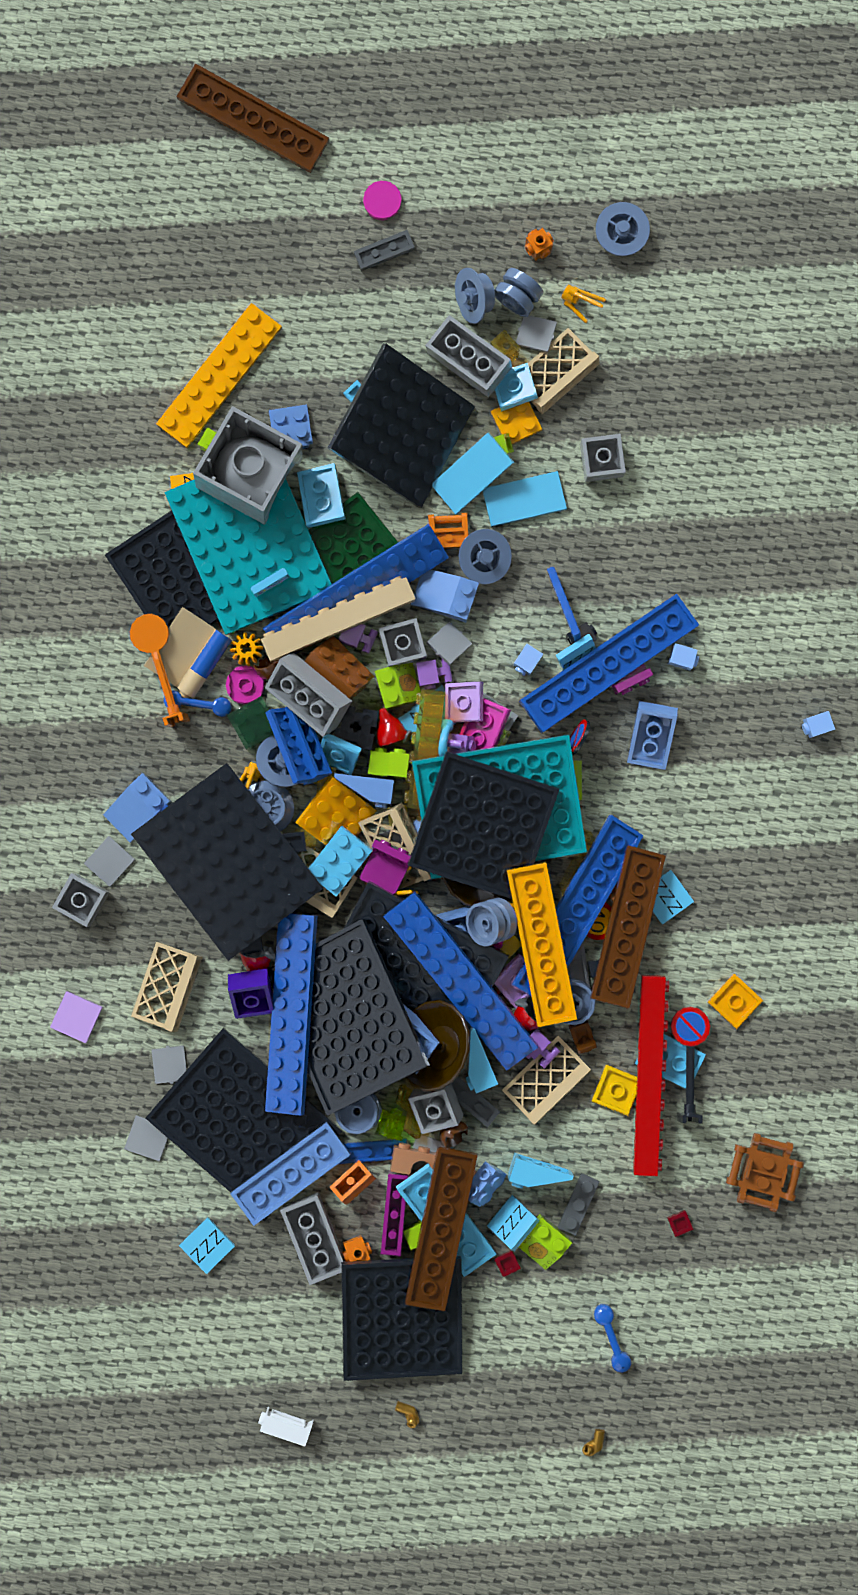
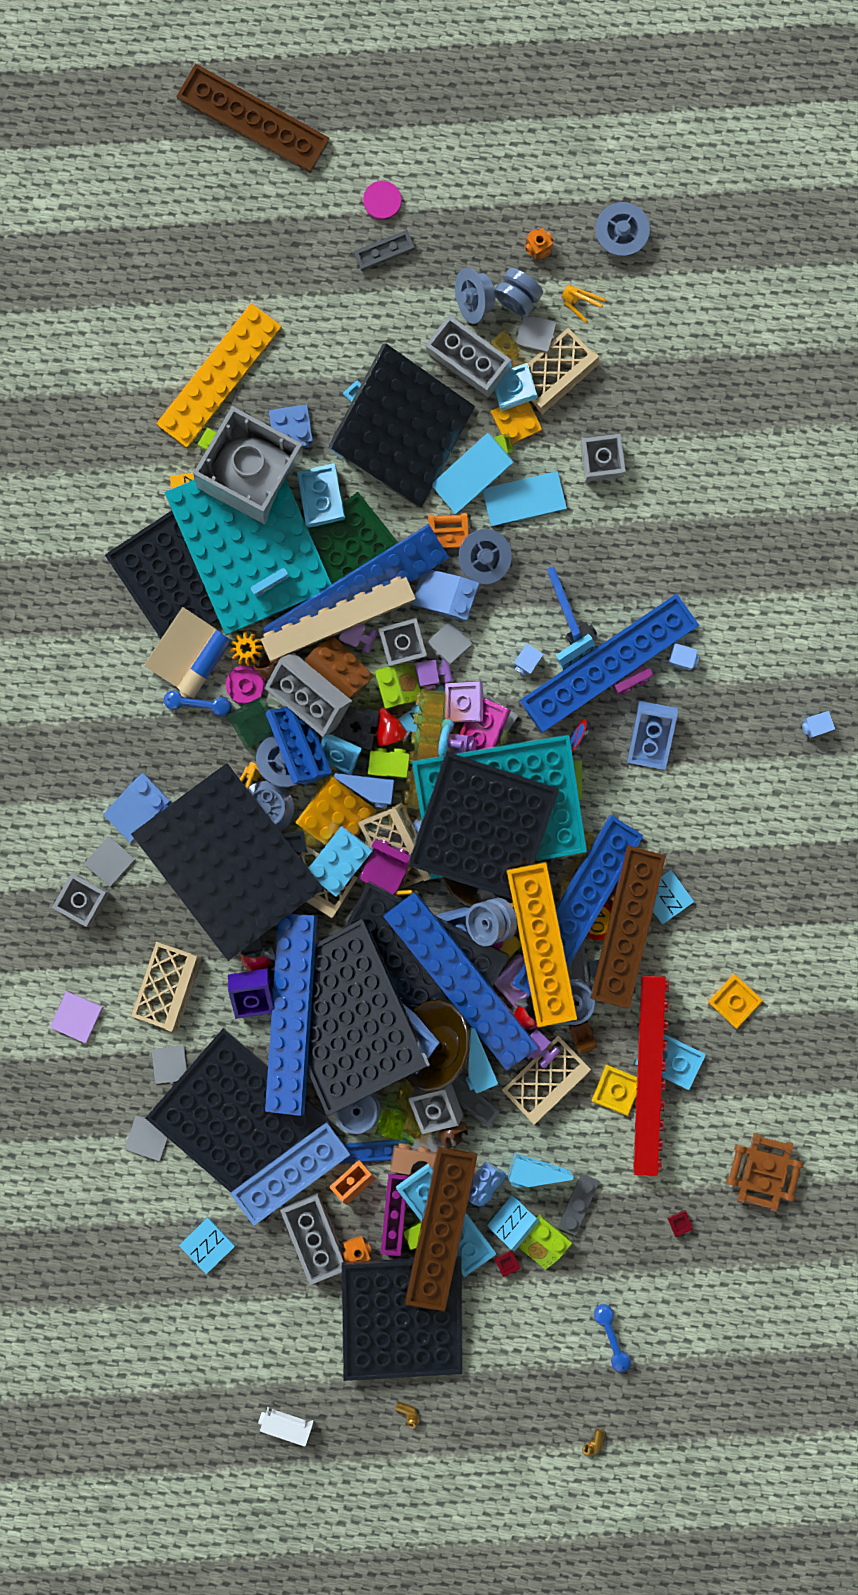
(150, 635): orange piece -> none
(690, 1028): piece -> none

